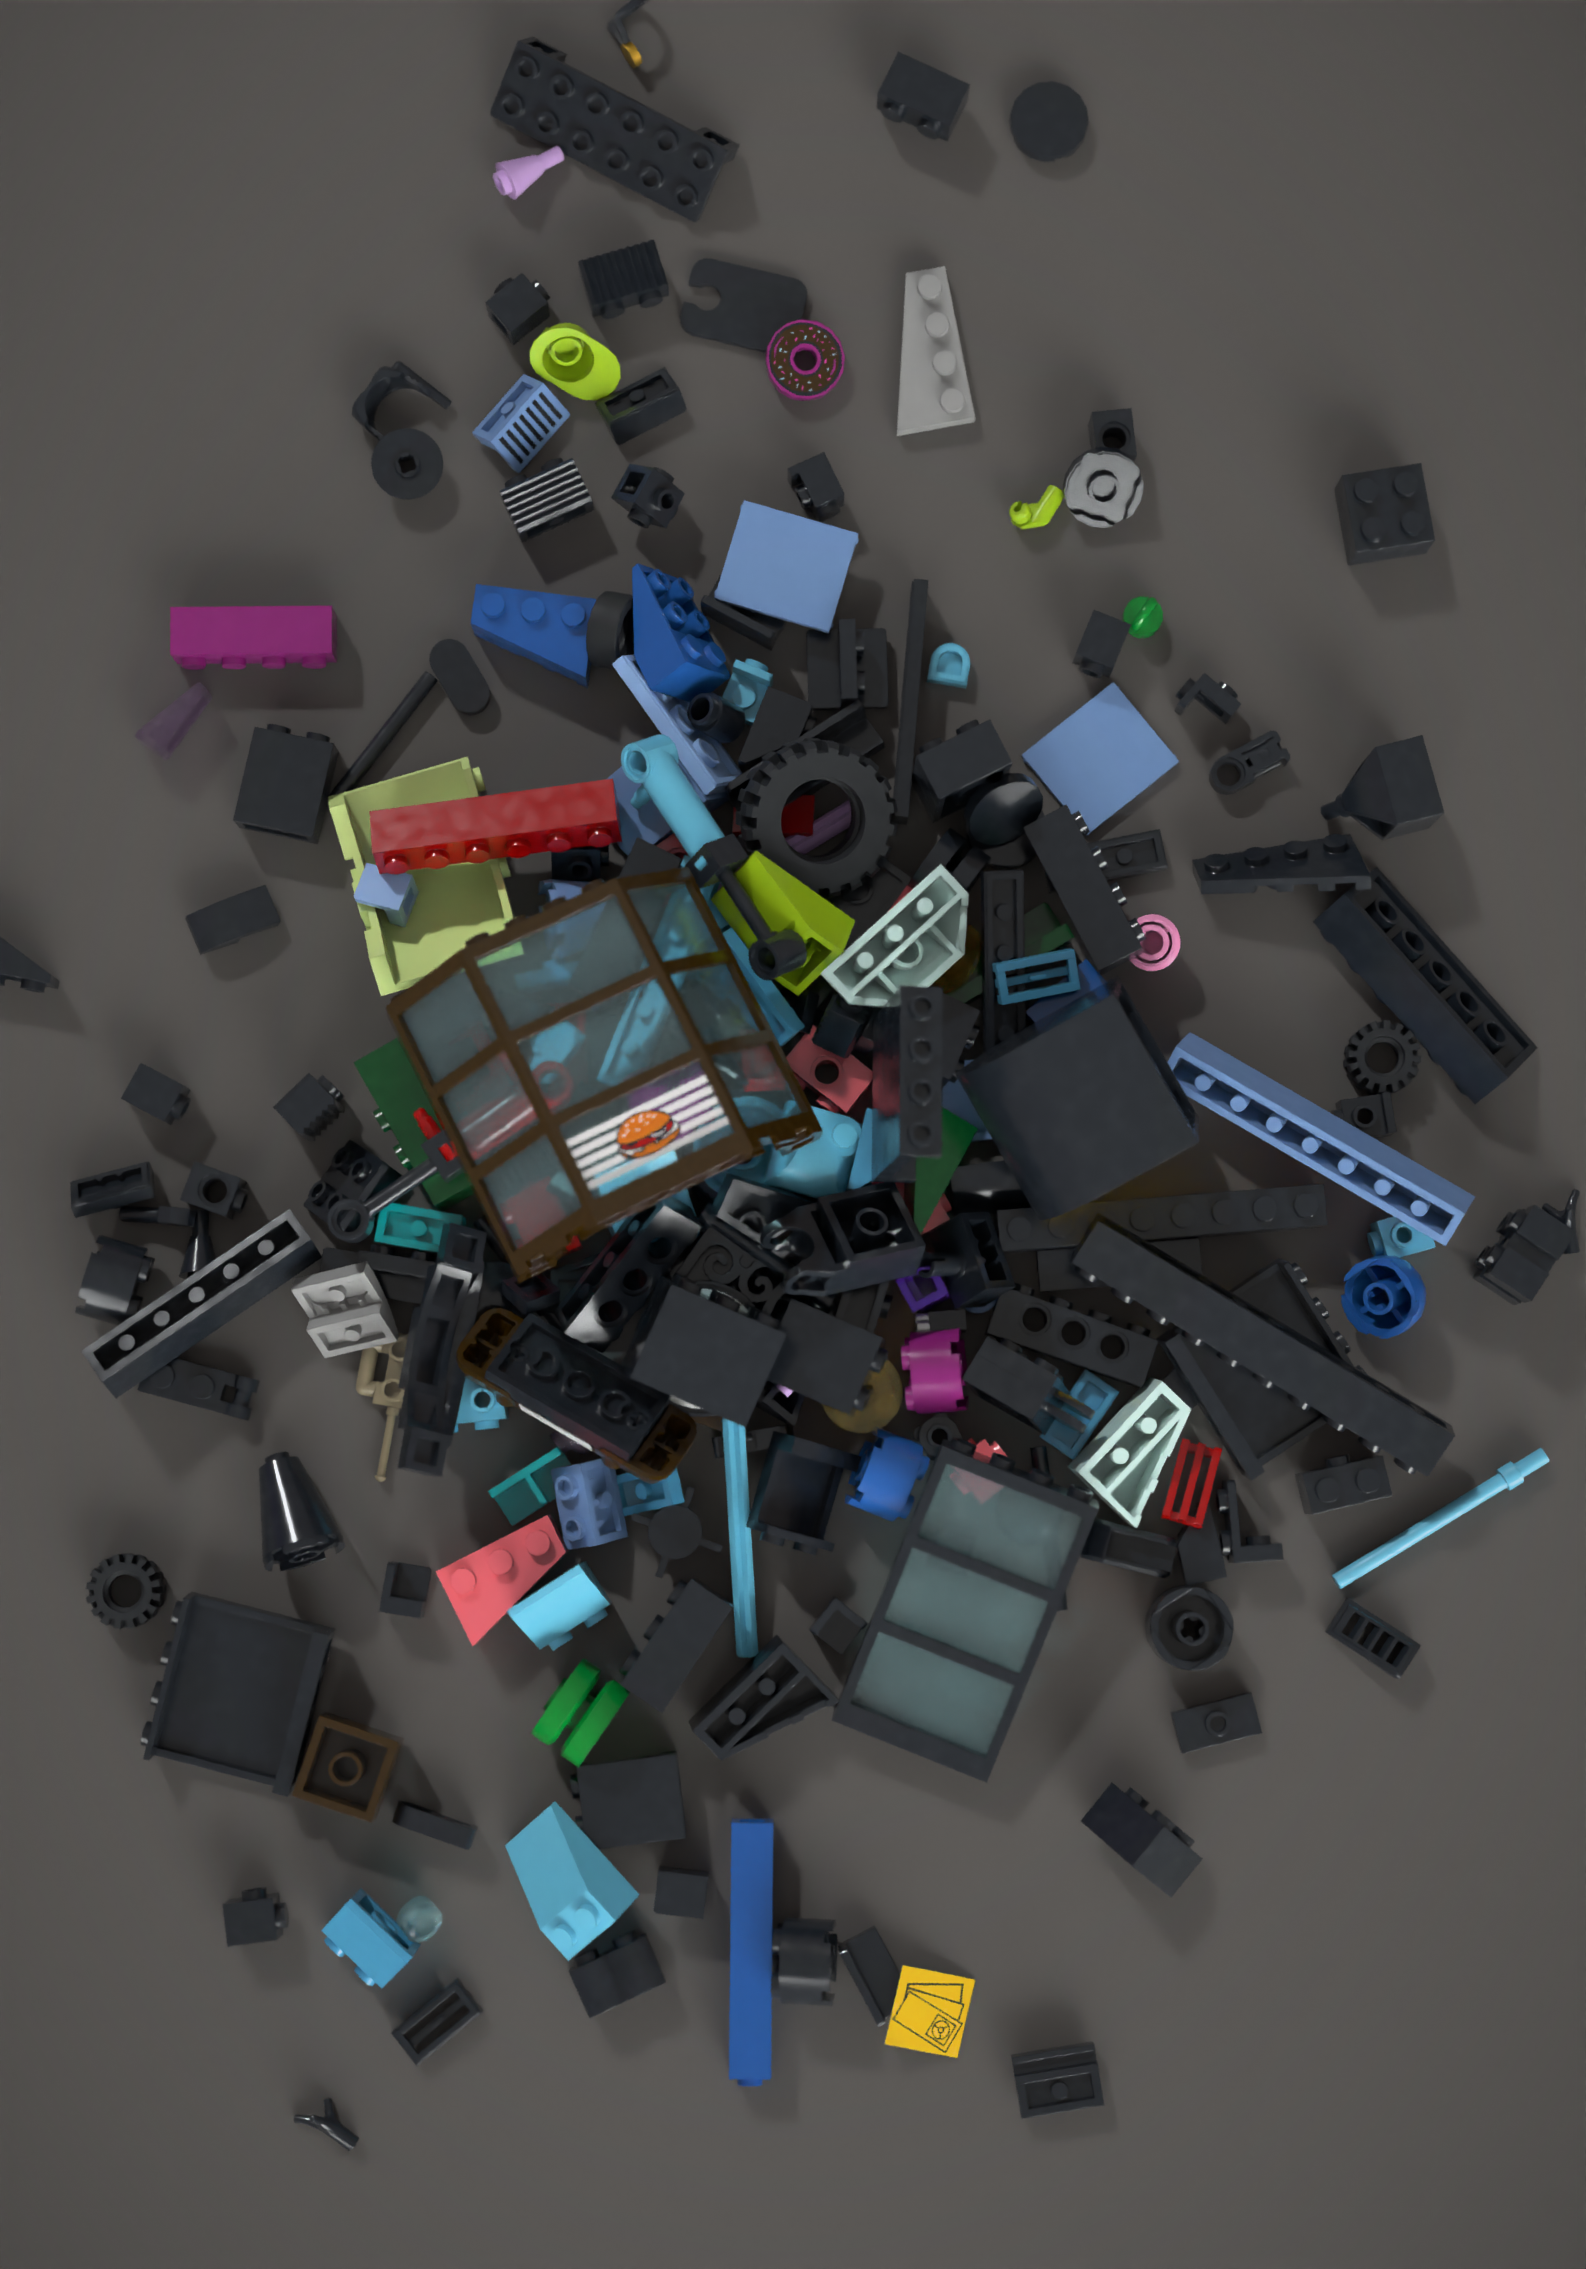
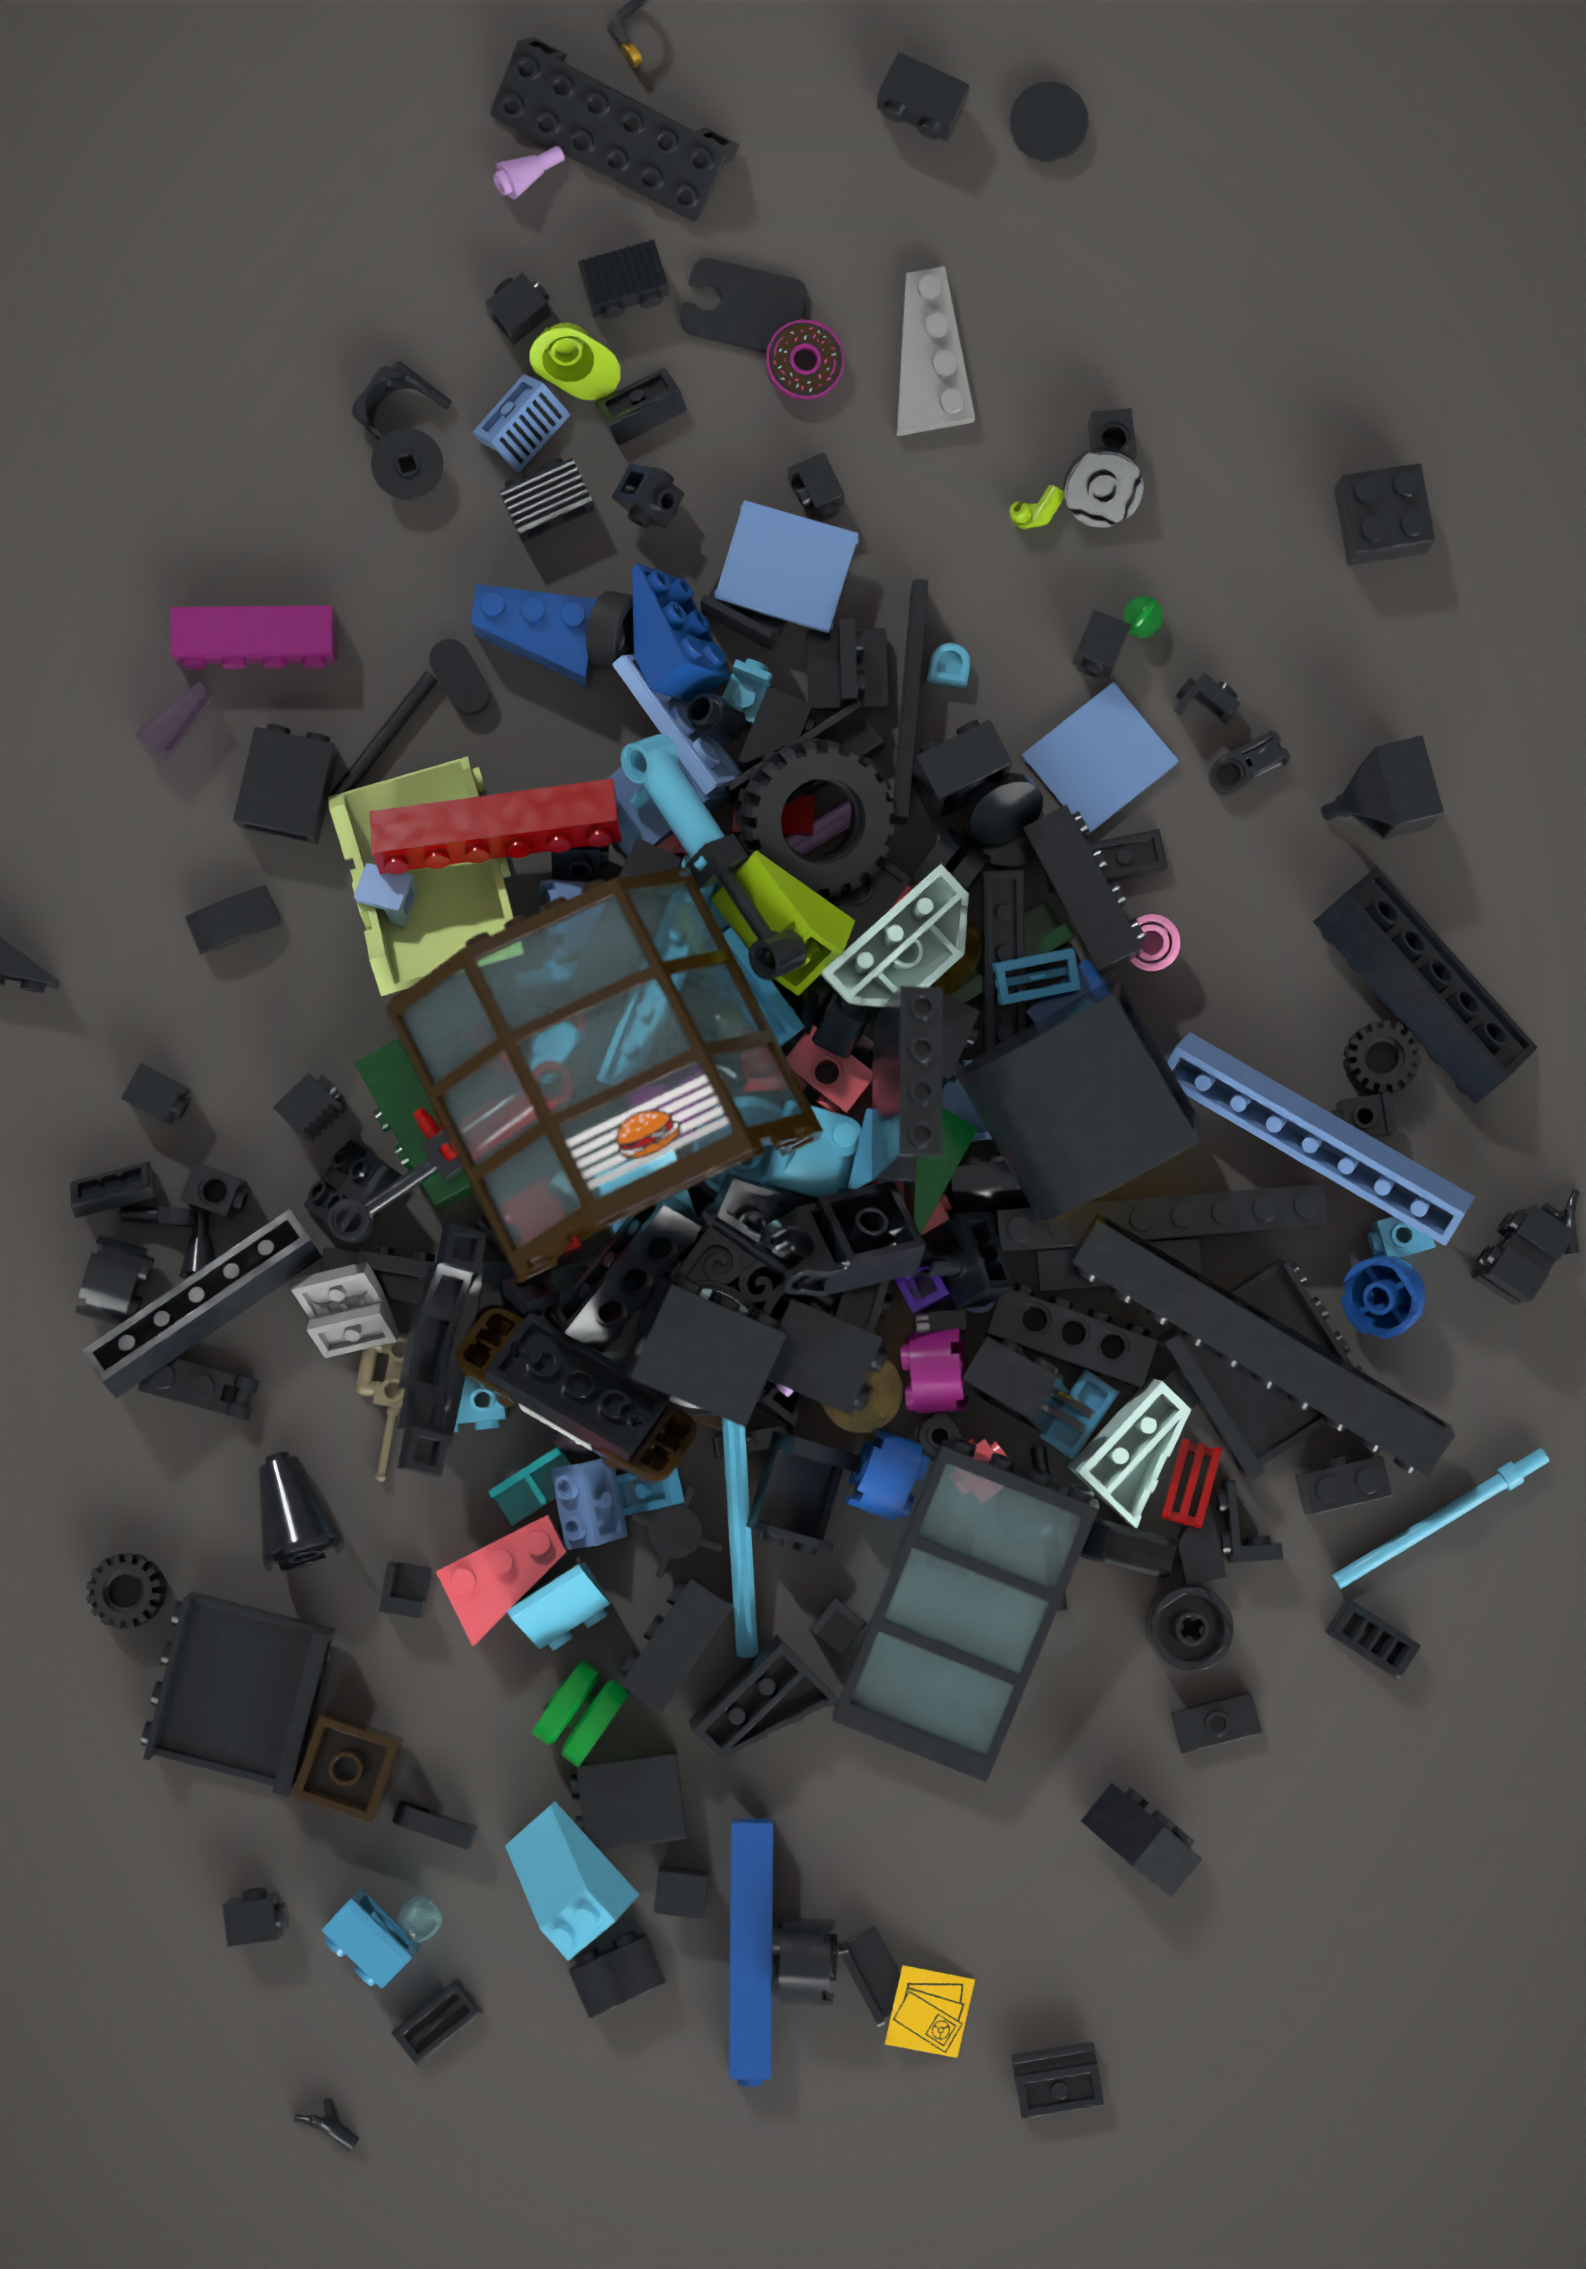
(413, 1227): teal panel -> none
(1284, 866): black wing -> none

